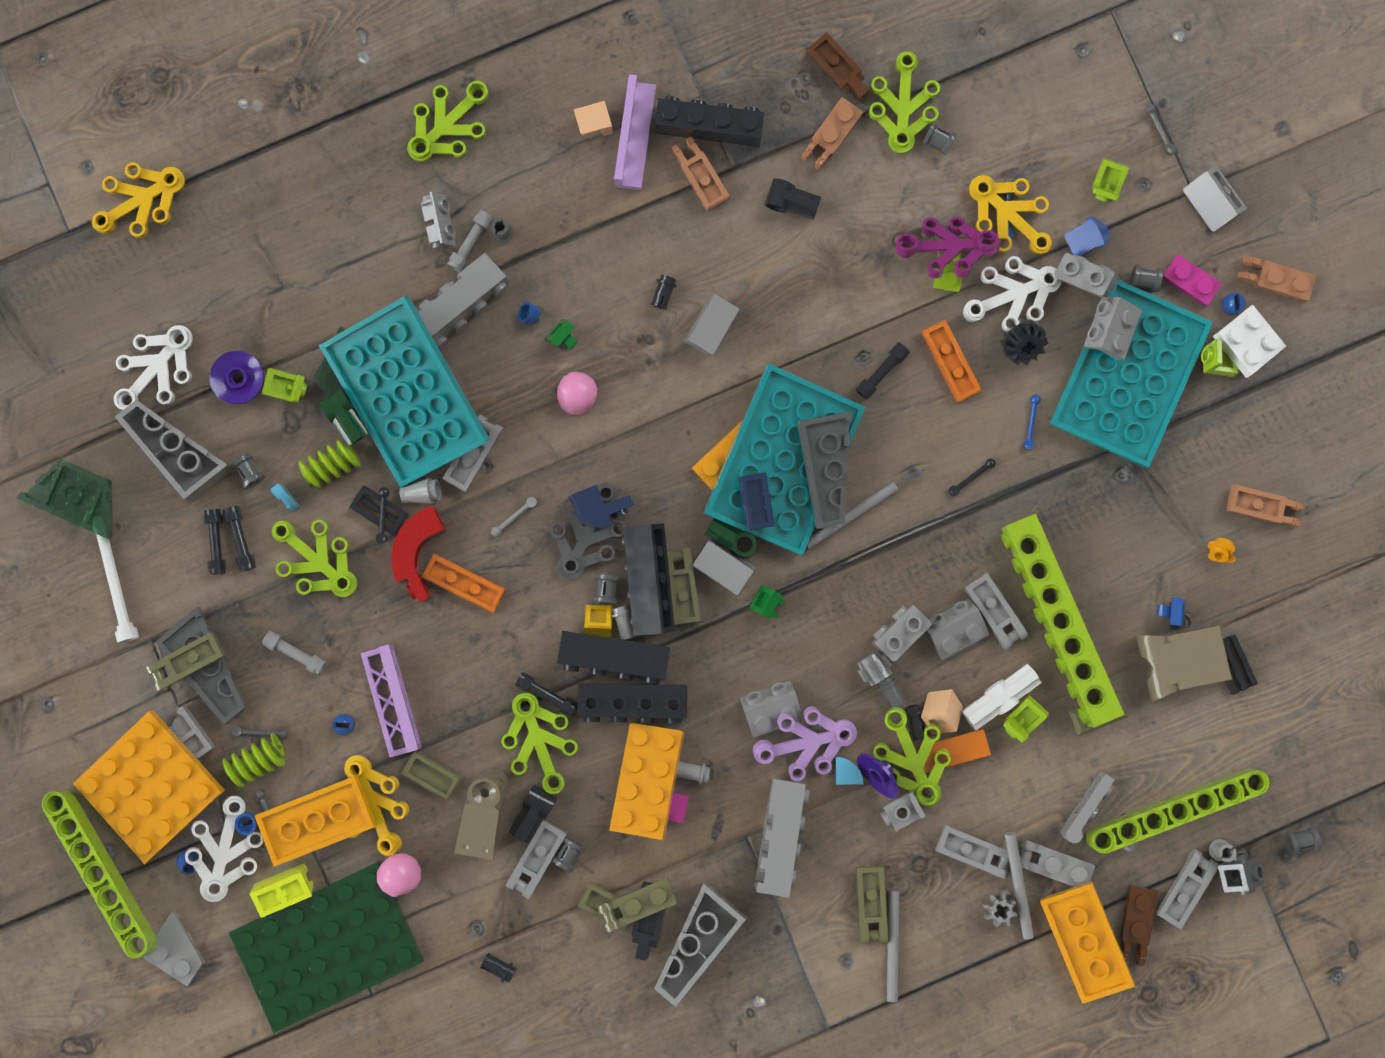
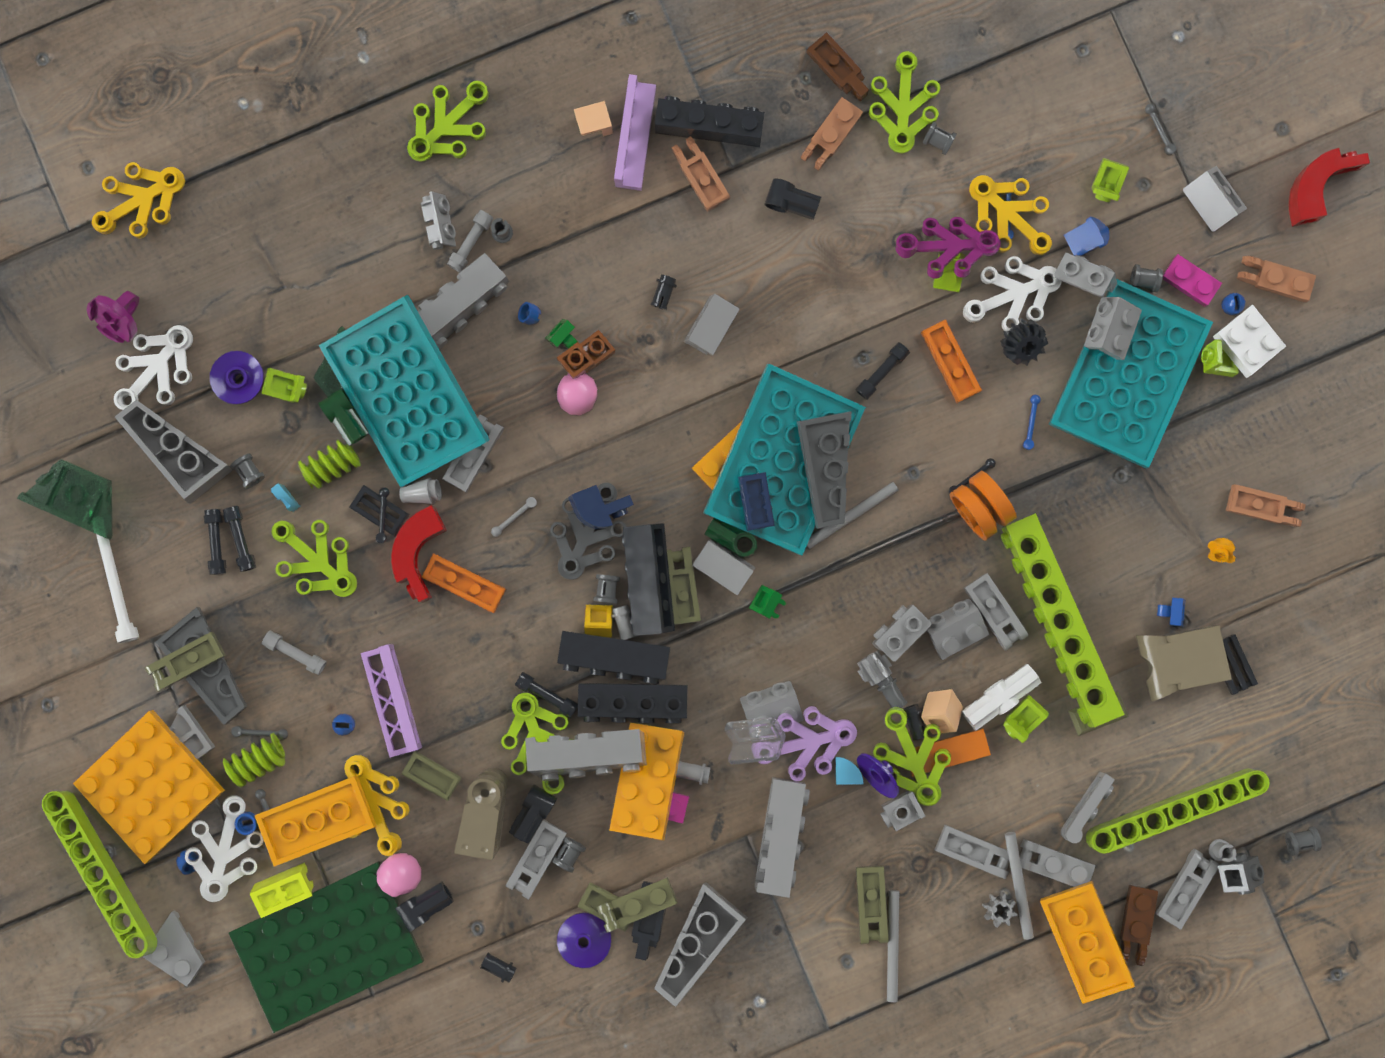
(114, 316): none -> magenta tile
(418, 909): none -> black piece
(585, 926): none -> dark purple dish
(586, 355): none -> dark orange slope
(586, 754): none -> light grey wedge
(755, 740): none -> clear panel
(983, 505): none -> orange wheel
(1306, 194): none -> red arch

